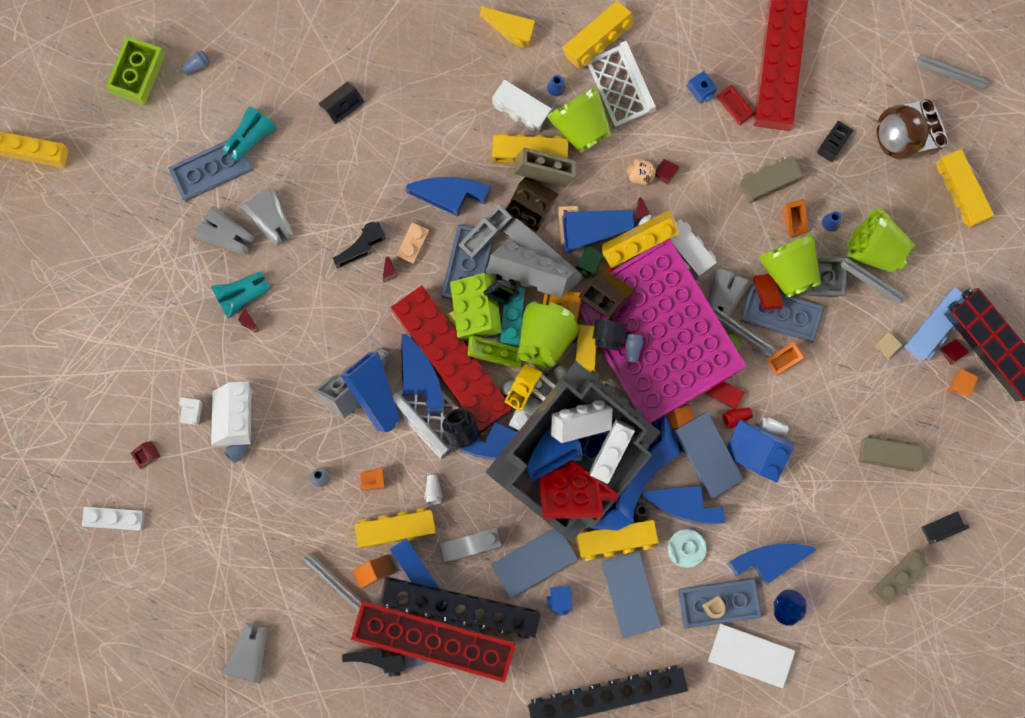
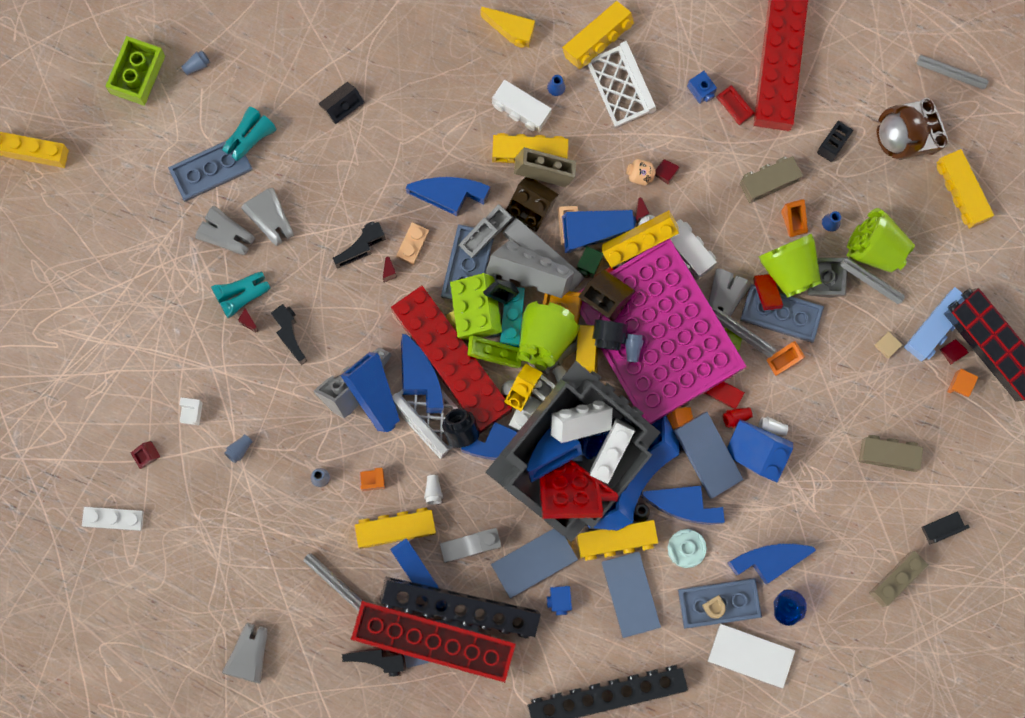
(231, 414): white slope -> none
(285, 318): none -> black slope
(374, 571): orange slope -> none
(582, 120): lime cone -> none

